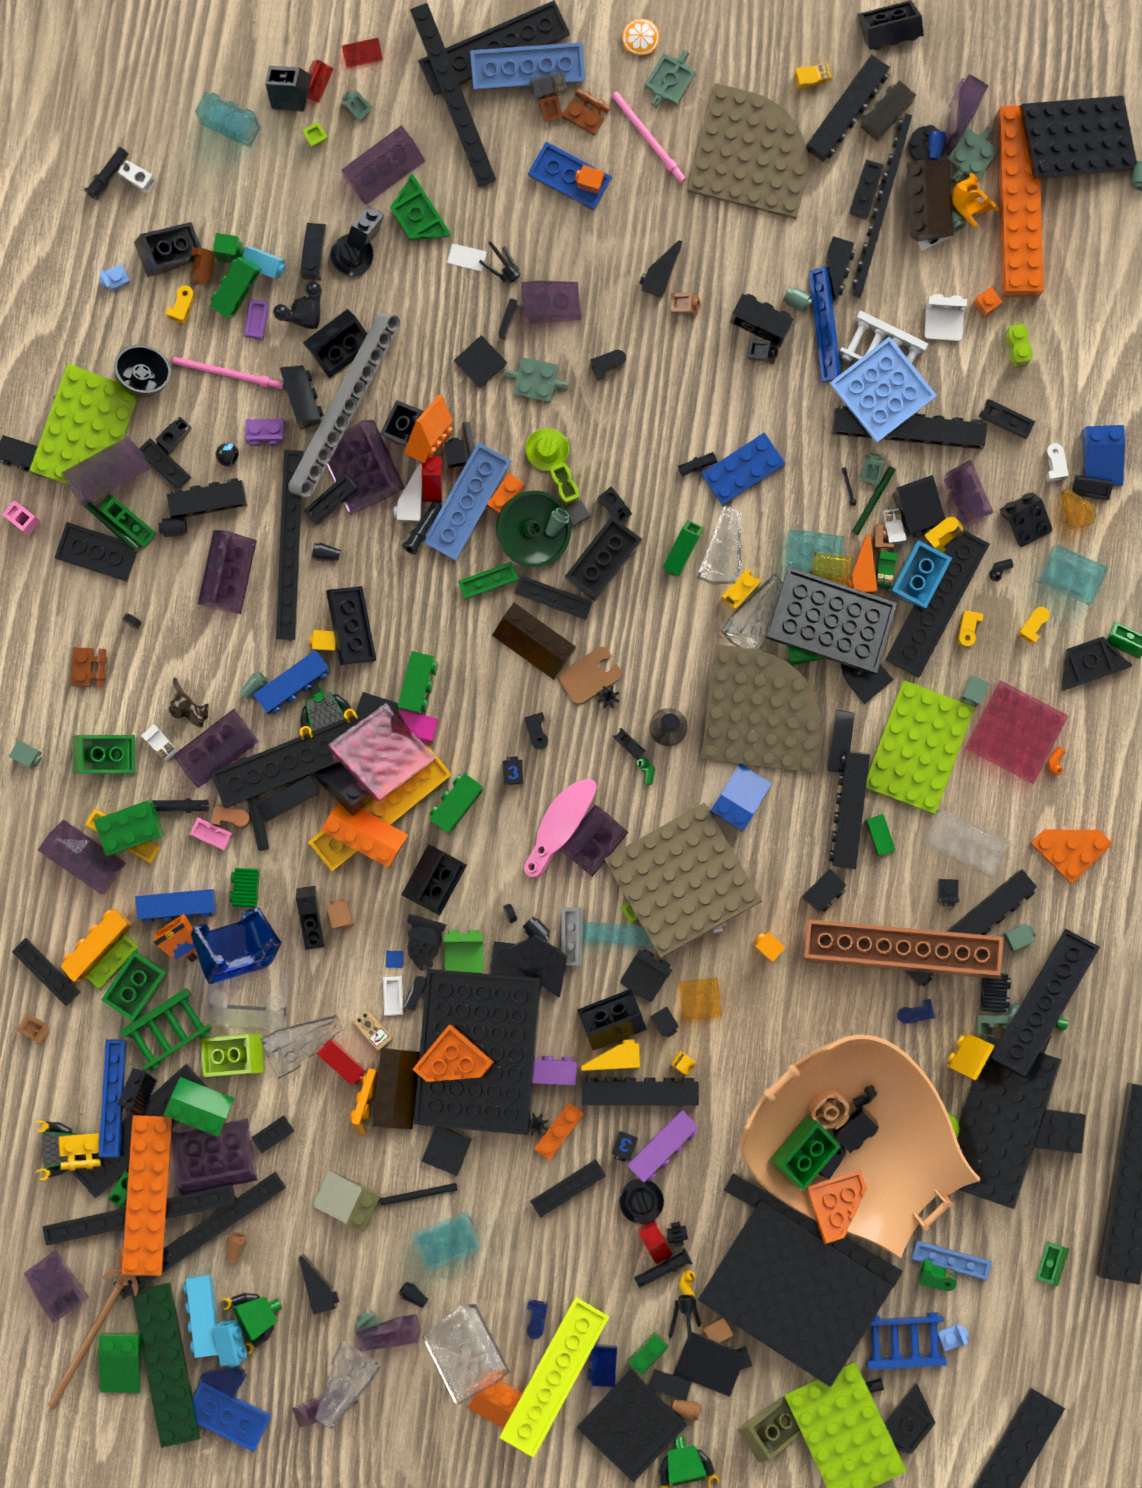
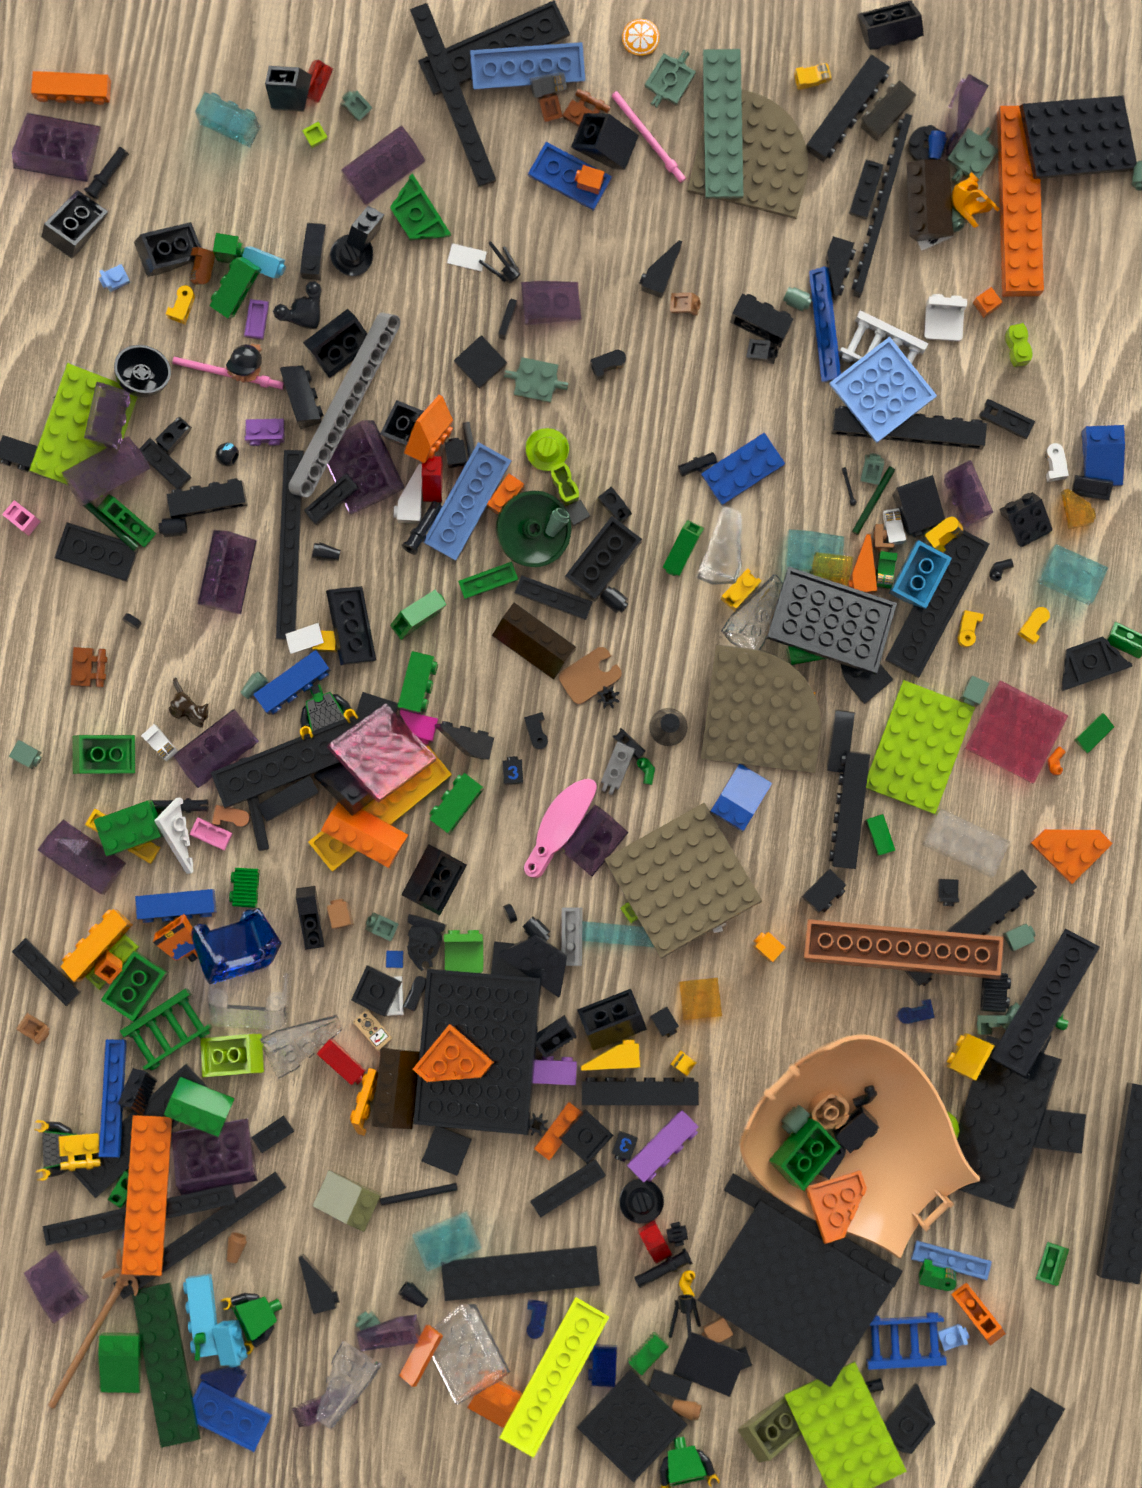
(56, 147): none -> clear purple slope
(71, 87): none -> orange brick
(73, 224): none -> black slope
(107, 416): none -> clear purple slope
(108, 967): none -> orange brick
(137, 176): white leg -> none
(174, 830): none -> white wing
(200, 1338): none -> green hand
(245, 363): none -> black hair
(304, 638): none -> white sticker
(362, 52): clear red slope -> none
(376, 991): none -> black tile
(381, 926): none -> sand green bracket
(418, 614): none -> slope
(421, 1355): none -> orange tile
(470, 743): none -> black slope
(520, 1273): none -> black plate
(555, 1036): none -> black brick
(586, 1136): none -> black tile
(605, 140): none -> black slope
(614, 599): none -> black brick
(617, 767): none -> light grey hinge
(646, 975): black bracket -> none
(722, 123): none -> sand green plate
(795, 1120): none -> sand green brick
(978, 1314): none -> orange slope
(1094, 733): none -> green slope

